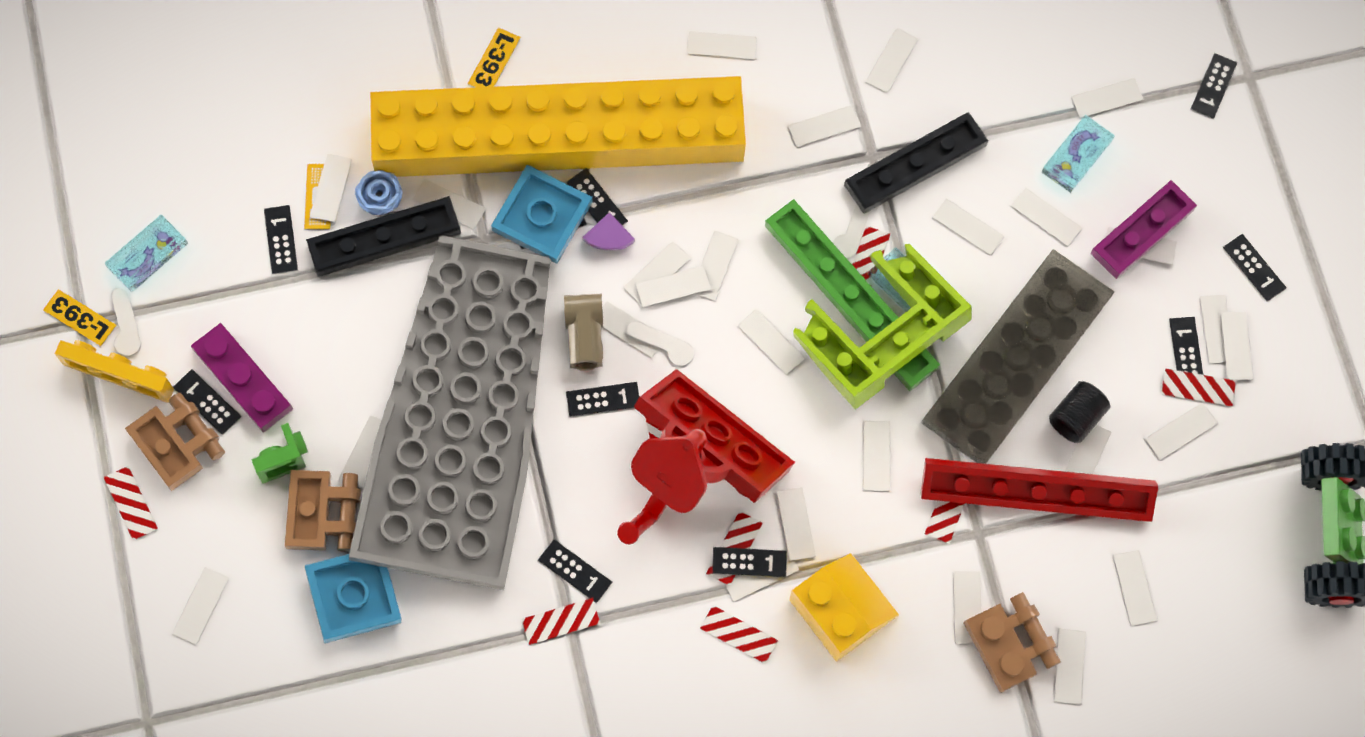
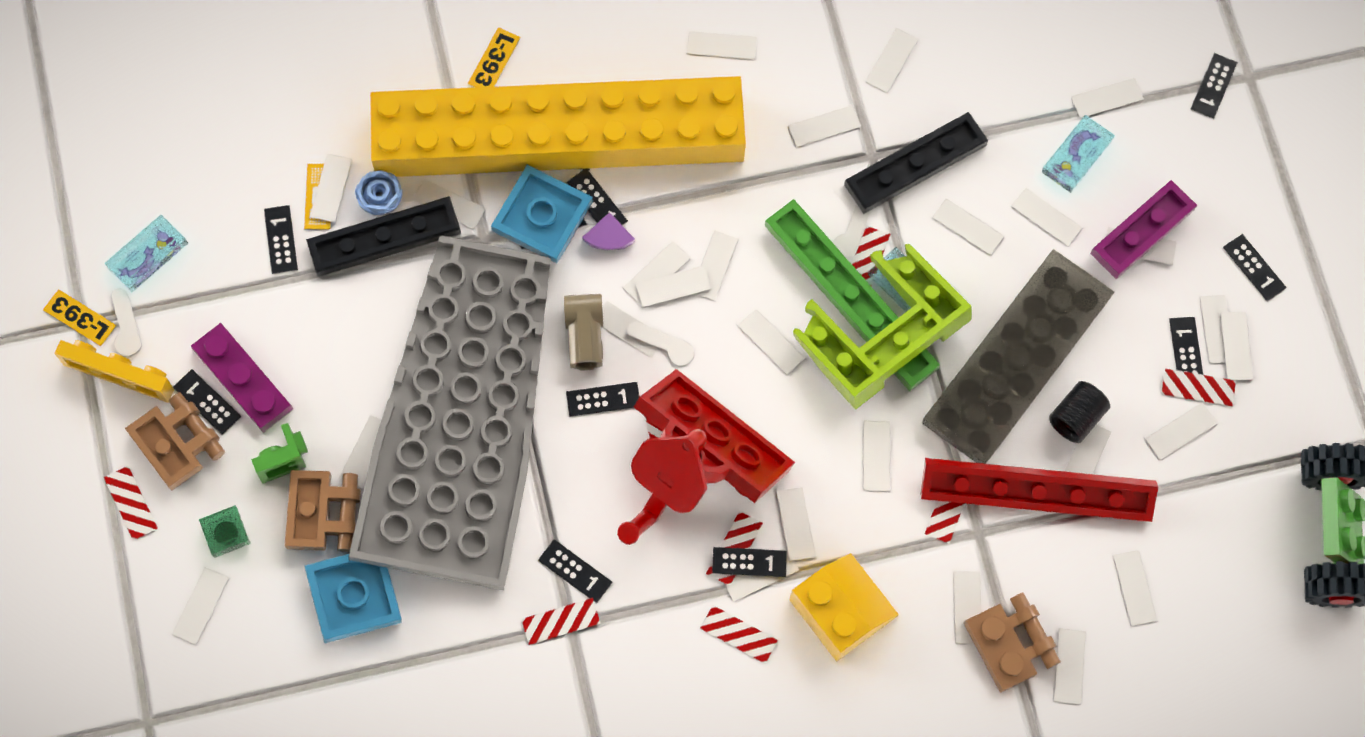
(224, 531): none -> clear green plate

